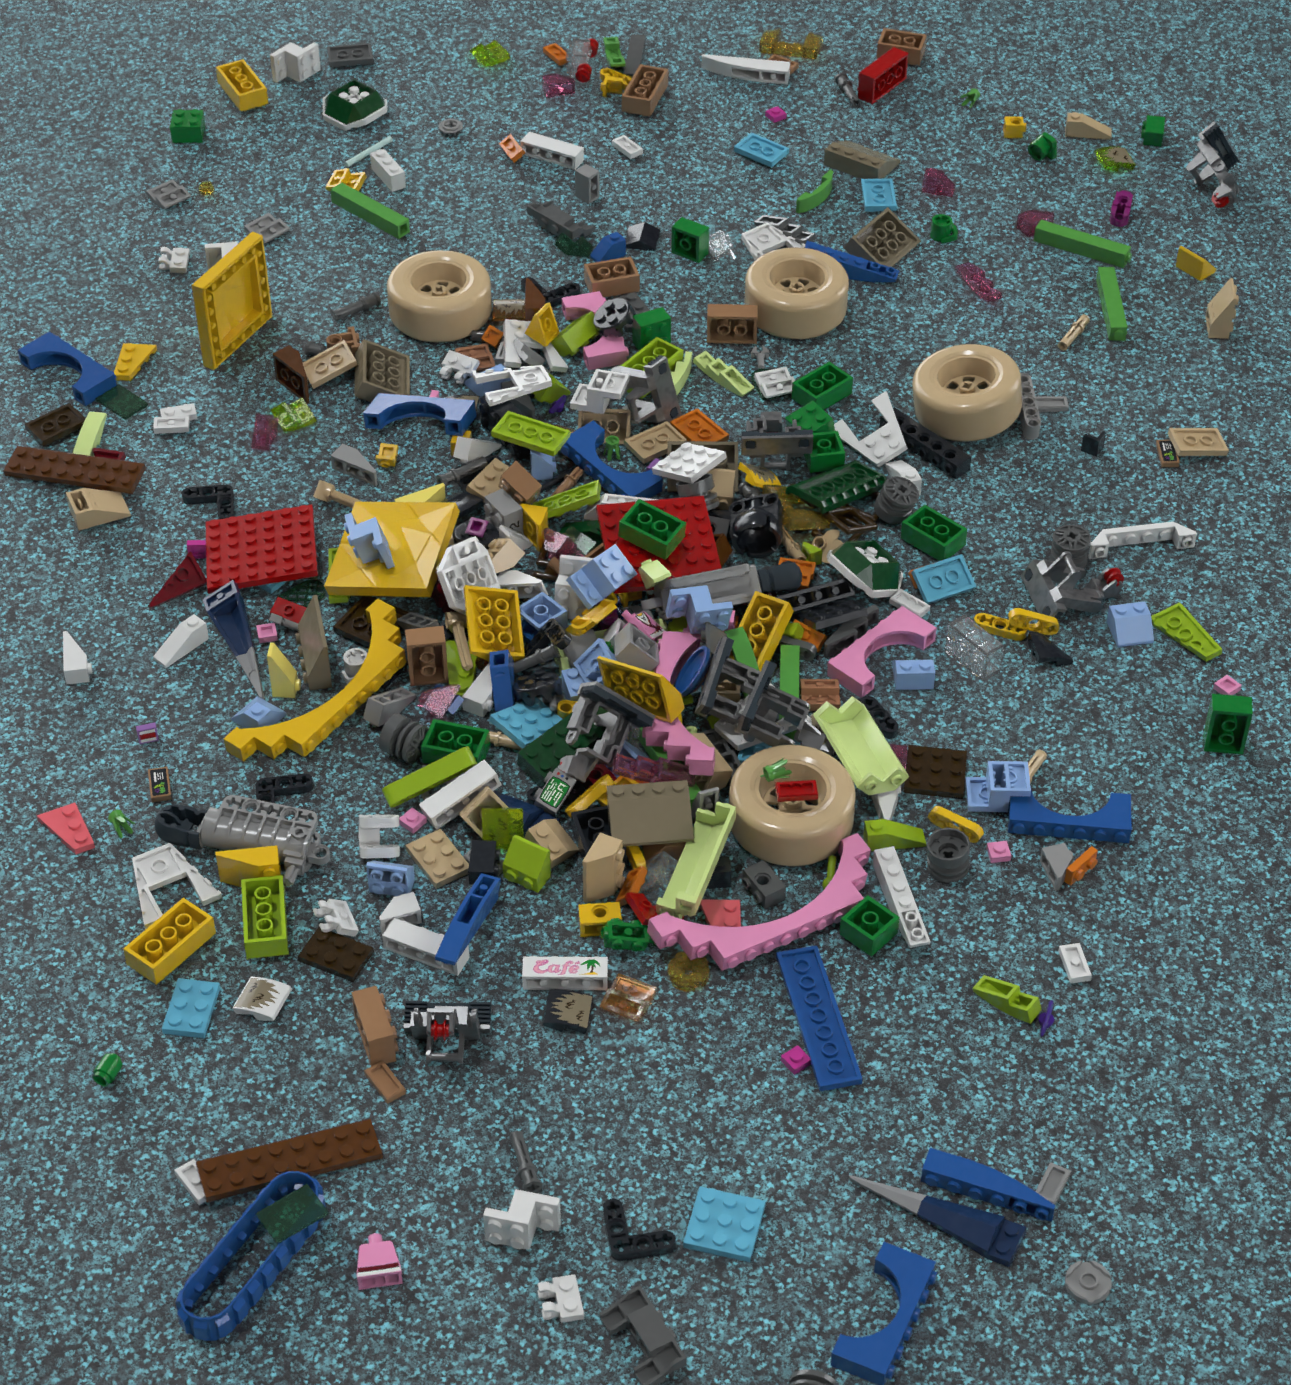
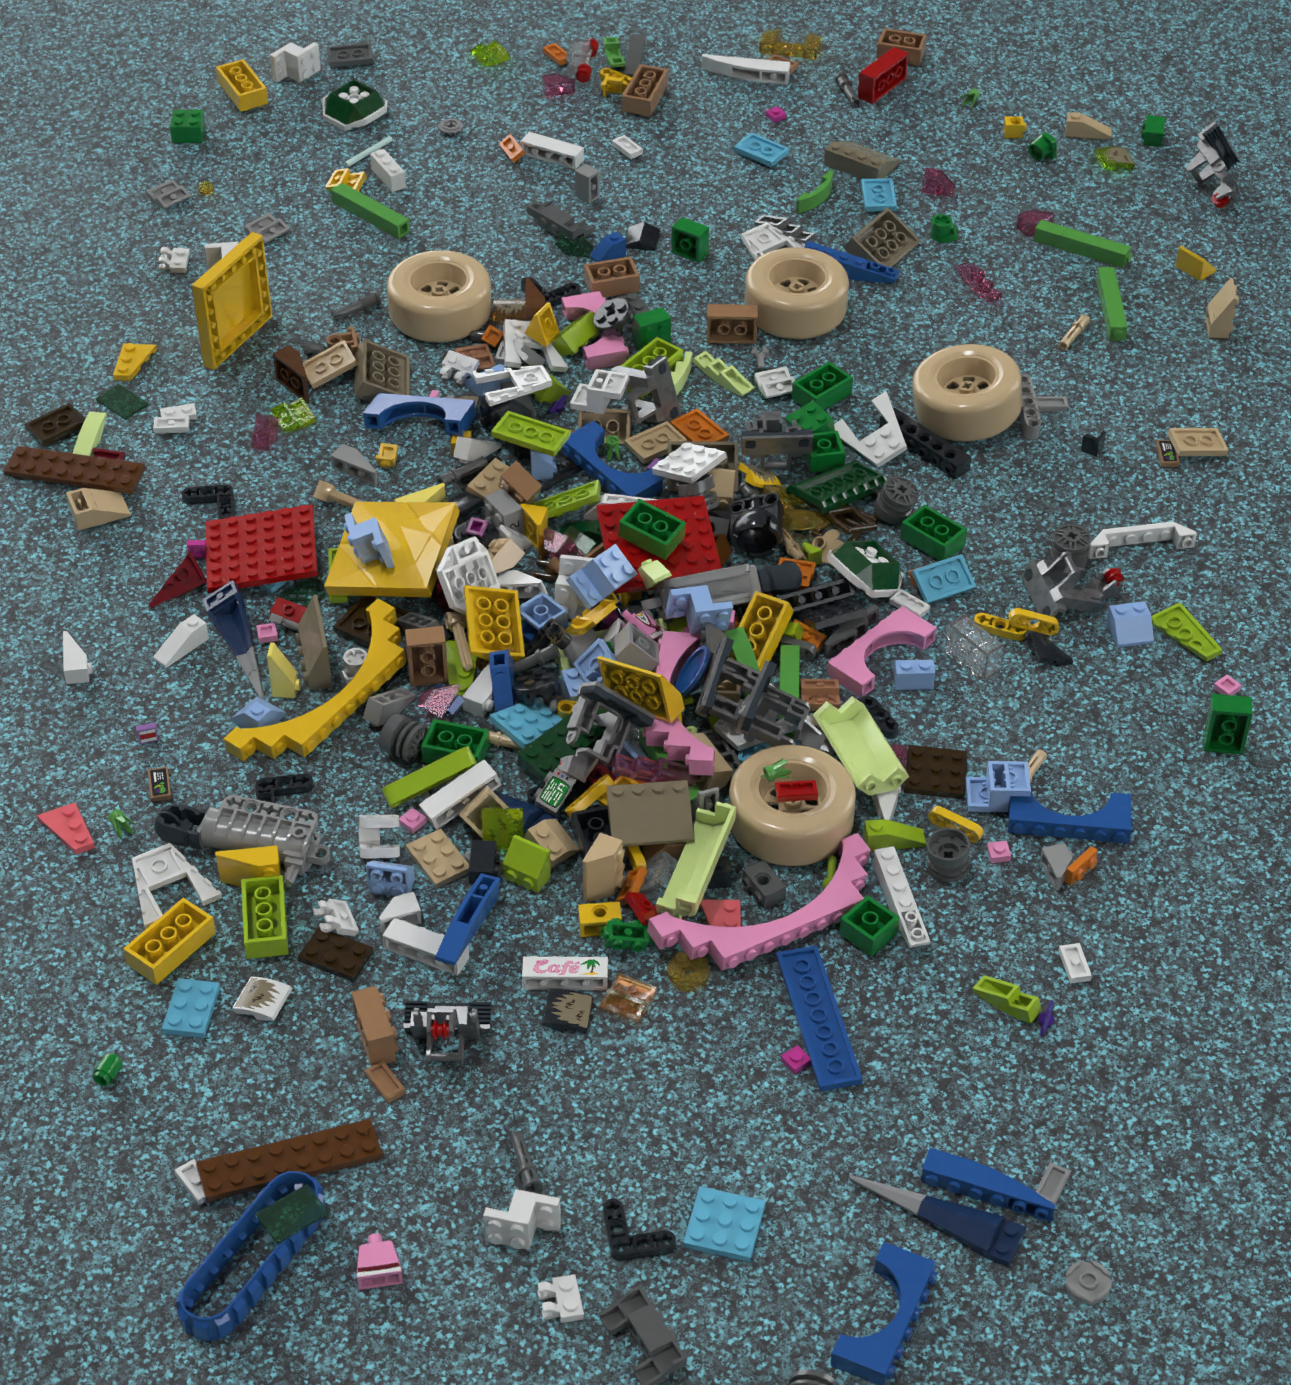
(54, 351): blue arch -> none
(569, 481): medium nougat axle -> none
(721, 245): clear bracket -> none
(902, 469): white slope -> none
(1121, 208): magenta piece -> none

